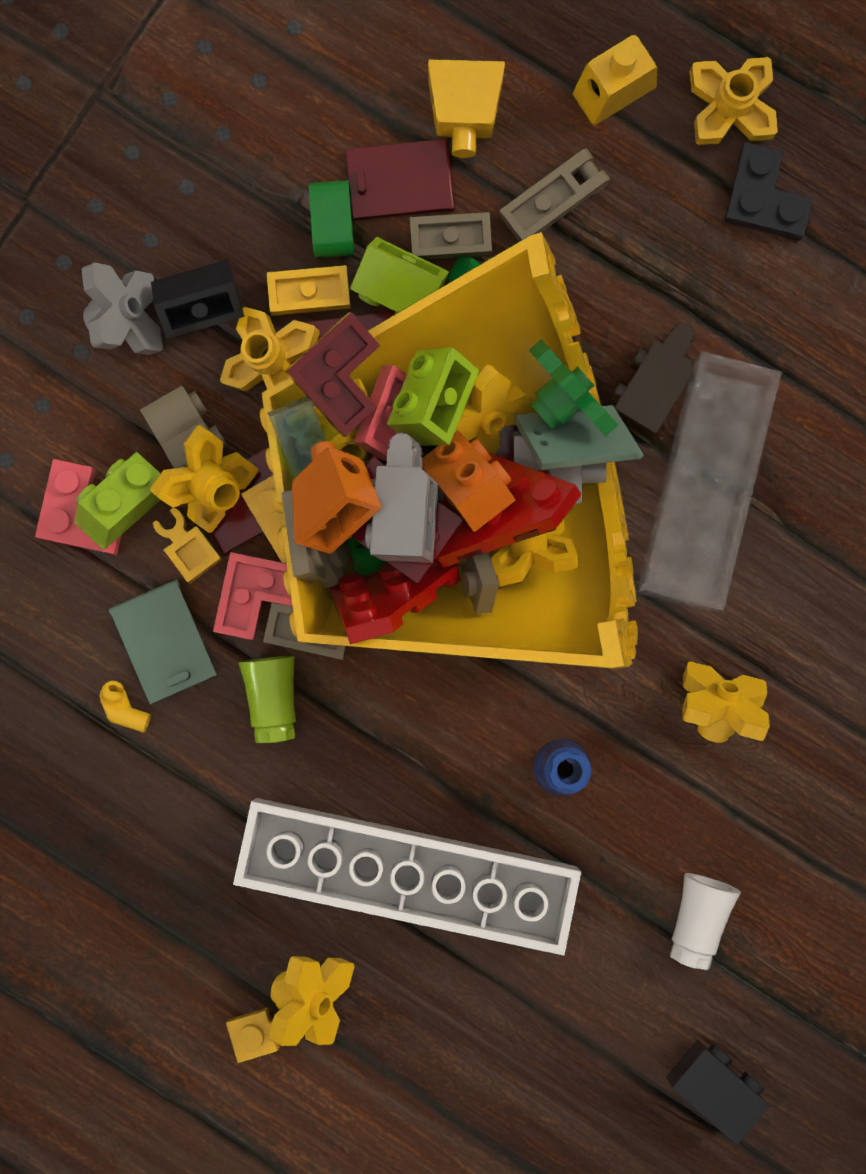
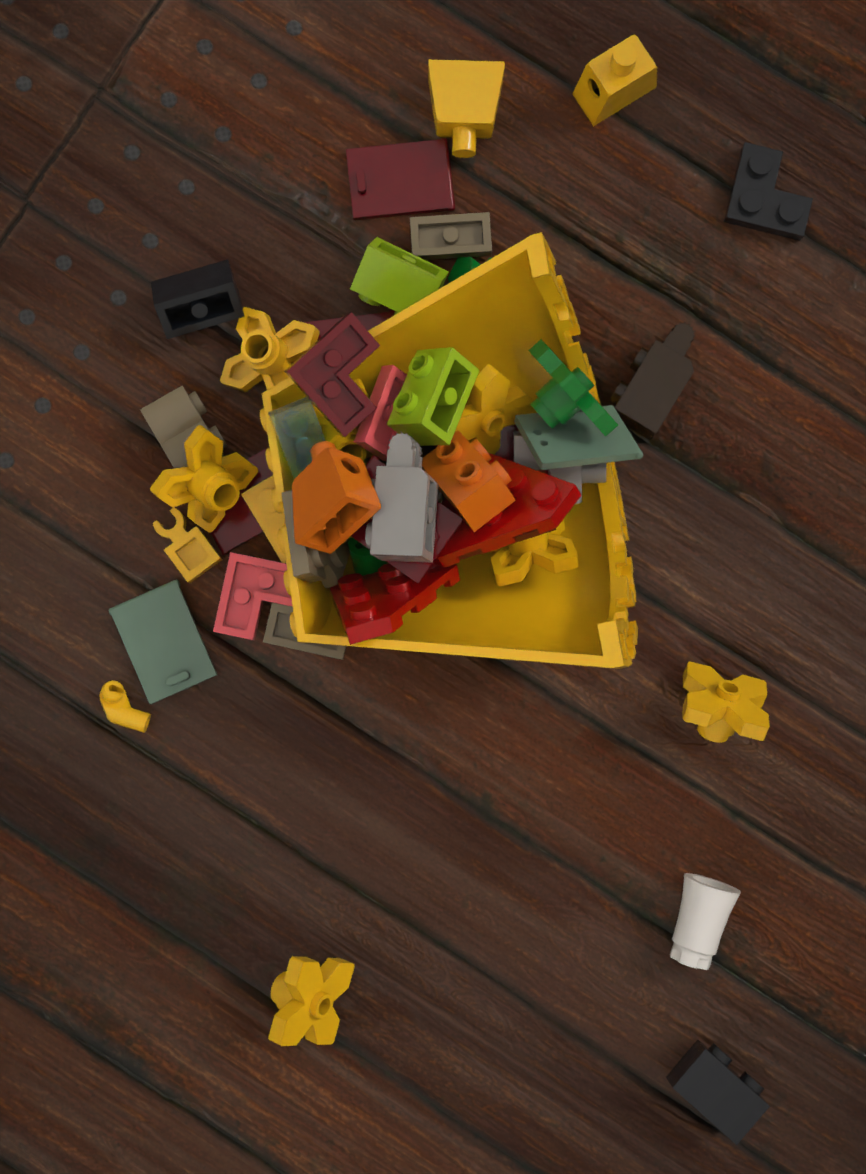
(60, 506): coral plate -> none
(117, 501): lime brick -> none
(119, 309): light grey plant -> none
(250, 1035): yellow plate -> none
(270, 697): lime plant -> none
(308, 290): yellow plate -> none
(331, 219): green beam -> none
(407, 876): white brick -> none
(479, 582): dark tan plate -> none
(551, 756): blue plant -> none
(553, 196): dark tan plate -> none
(709, 483): clear brick -> none
(733, 100): yellow plant -> none

